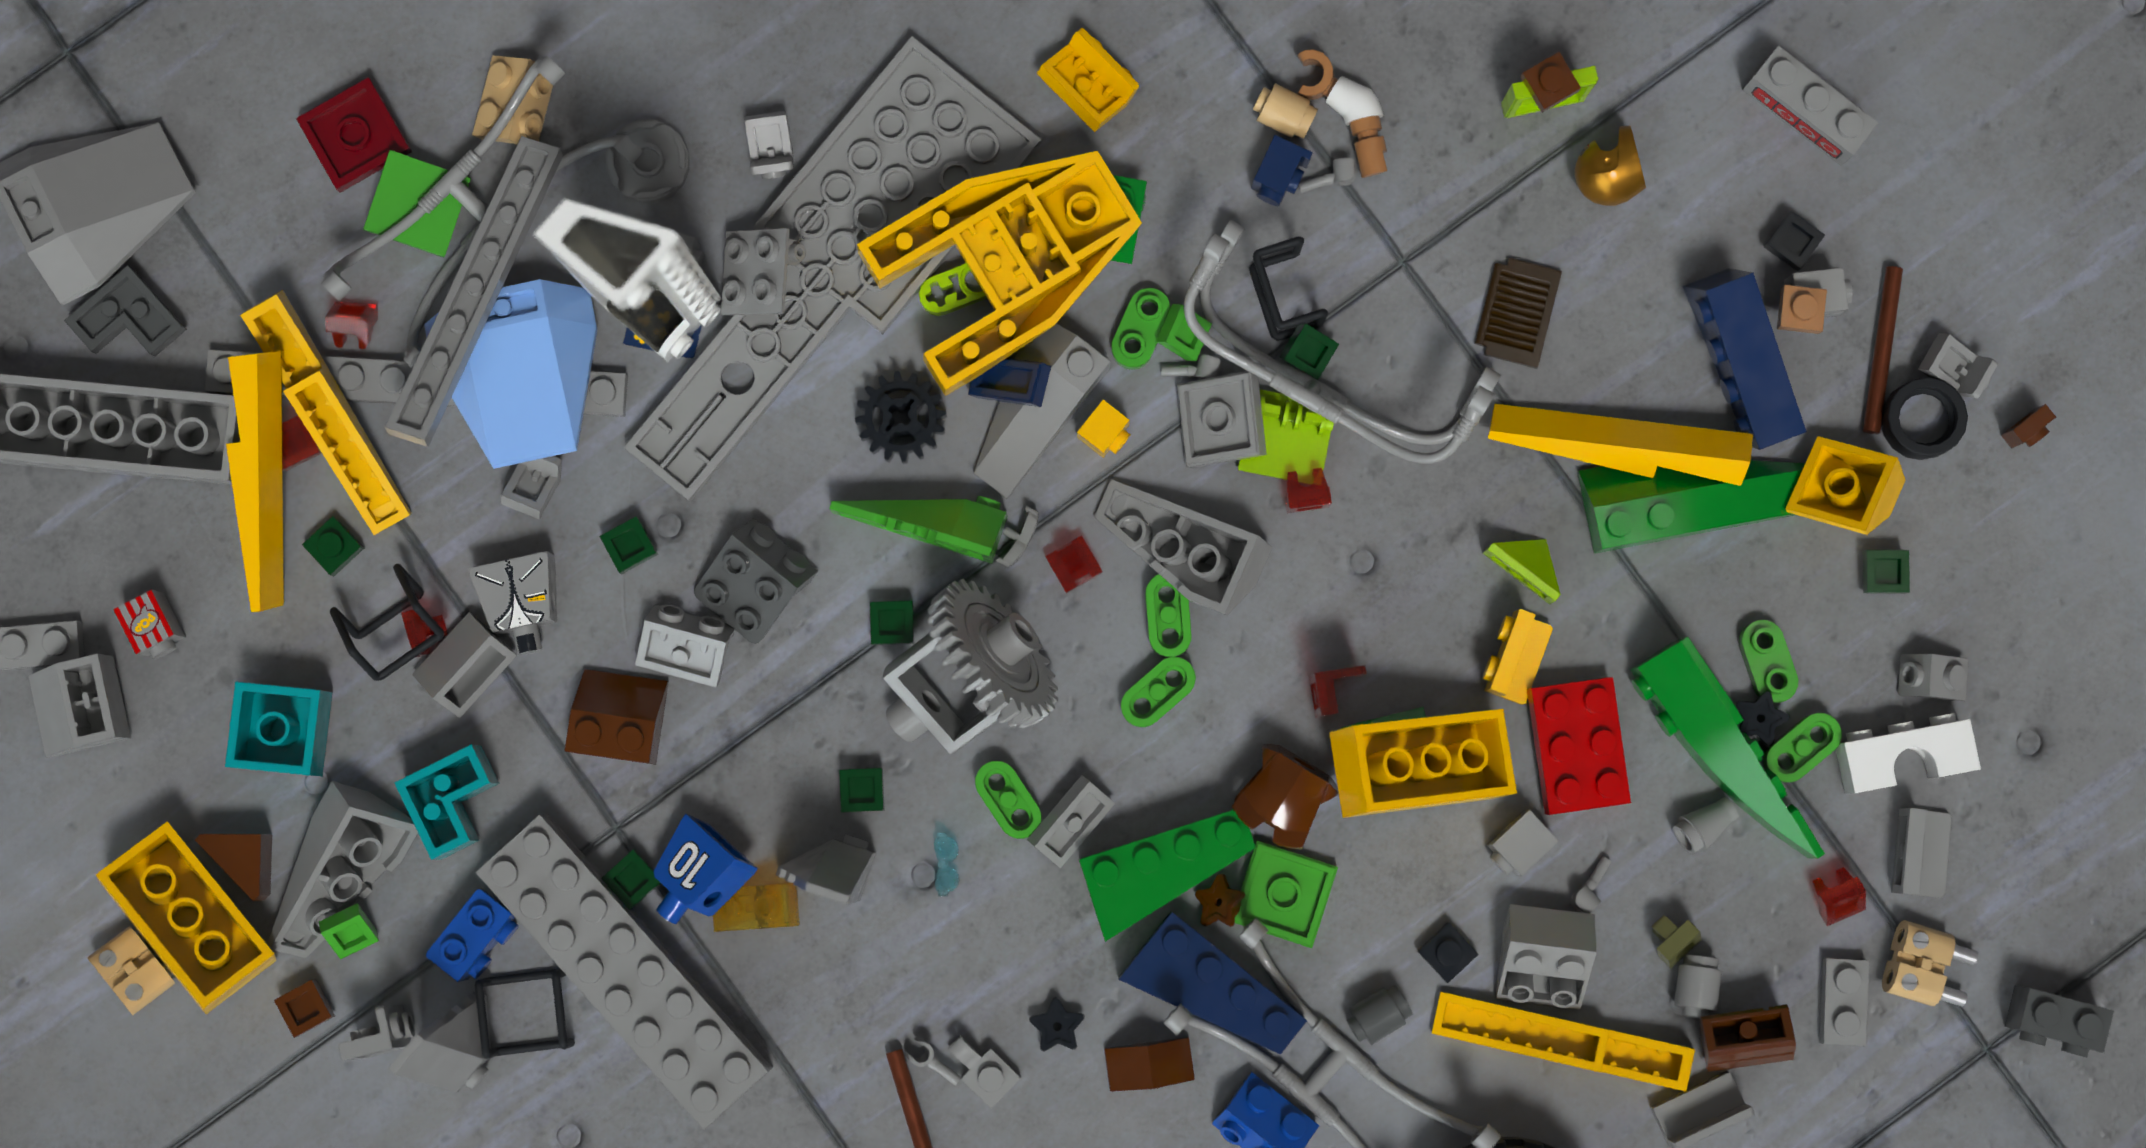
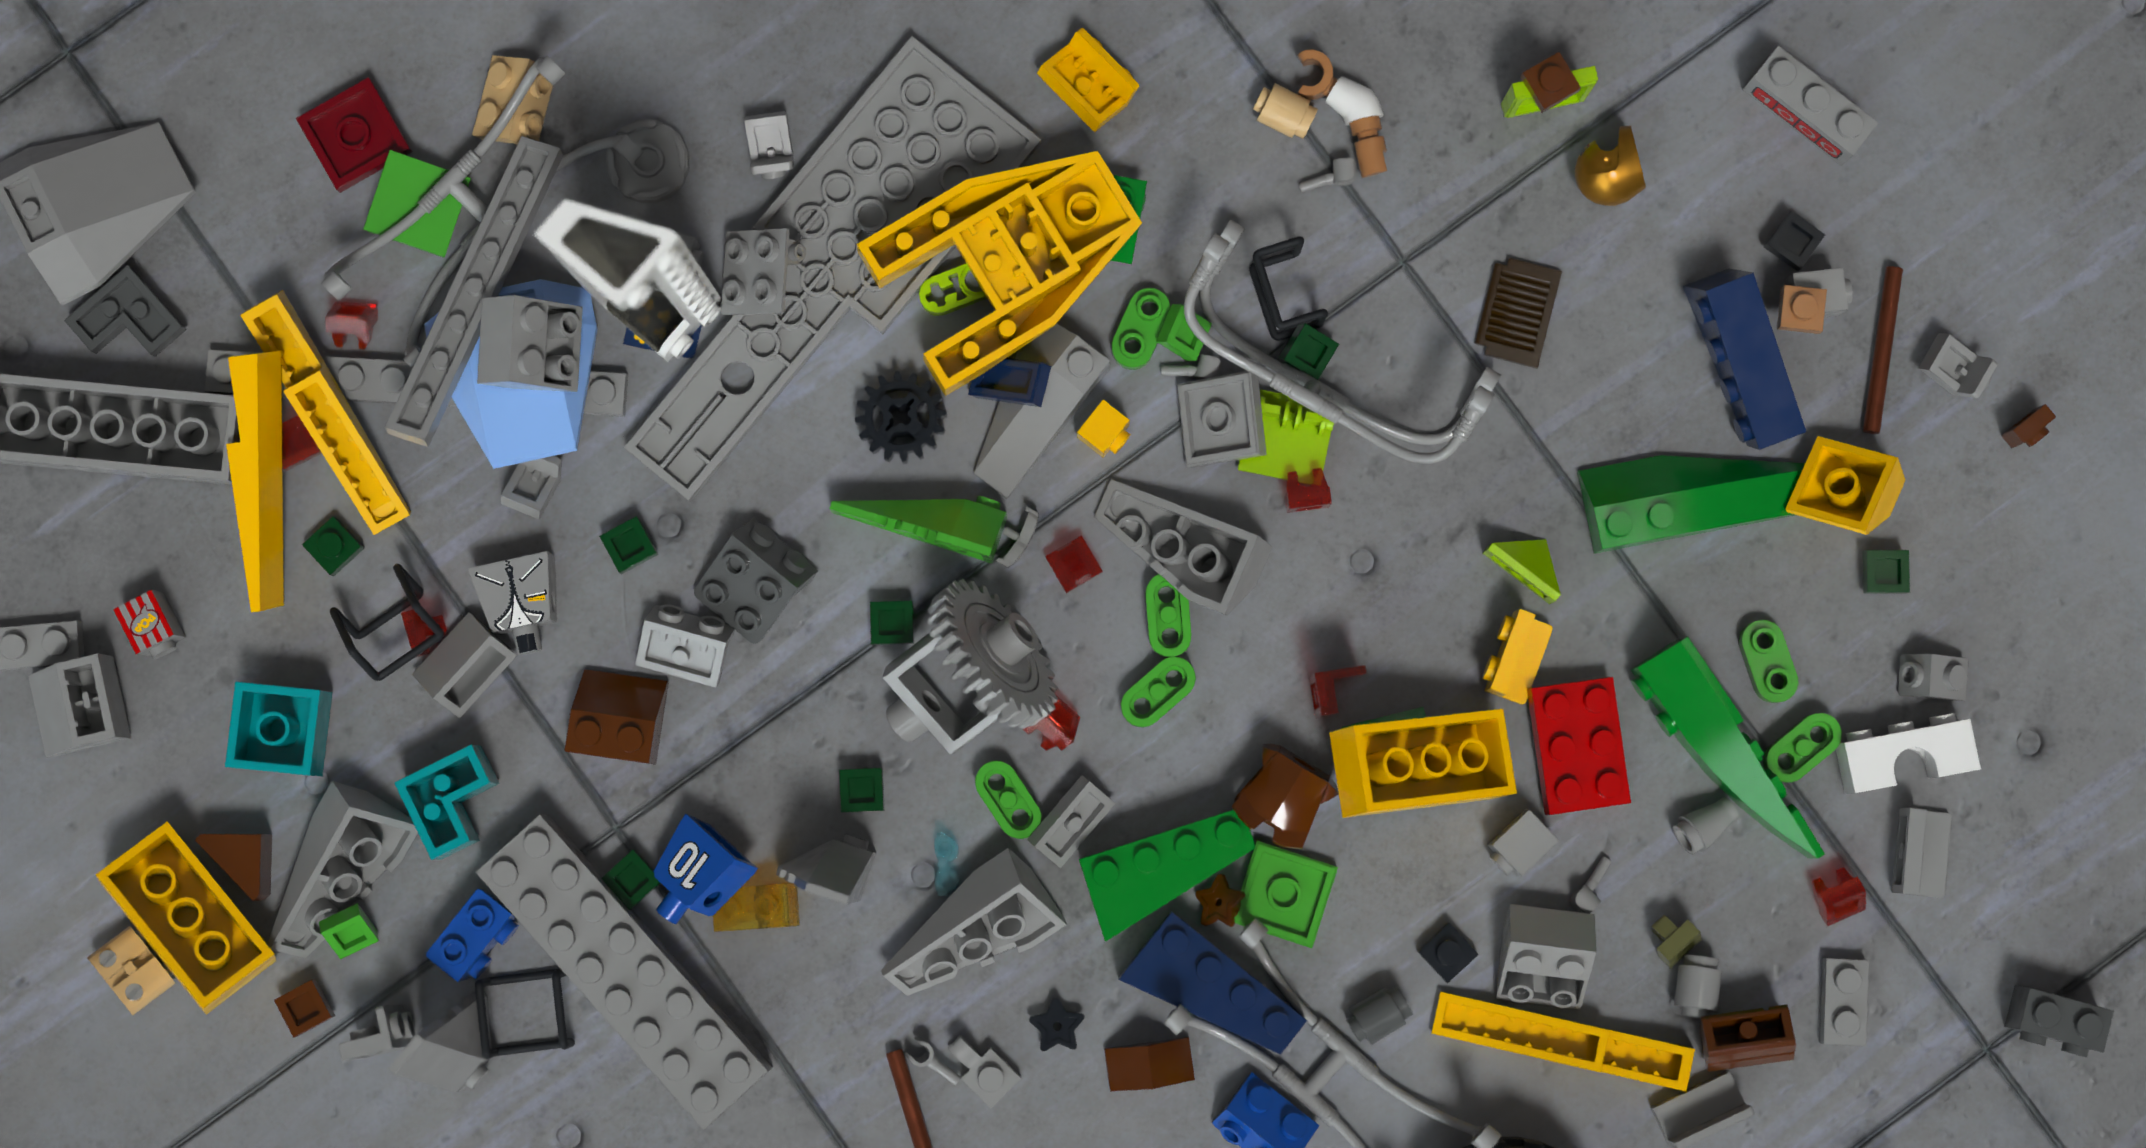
(529, 344): none -> light grey slope
(986, 915): none -> light grey wedge
(1058, 727): none -> clear red tile
(1280, 170): dark blue brick -> none
(1625, 443): yellow slope -> none
(1765, 706): black plate -> none
(1920, 965): tan piece -> none
(1951, 401): black tyre -> none

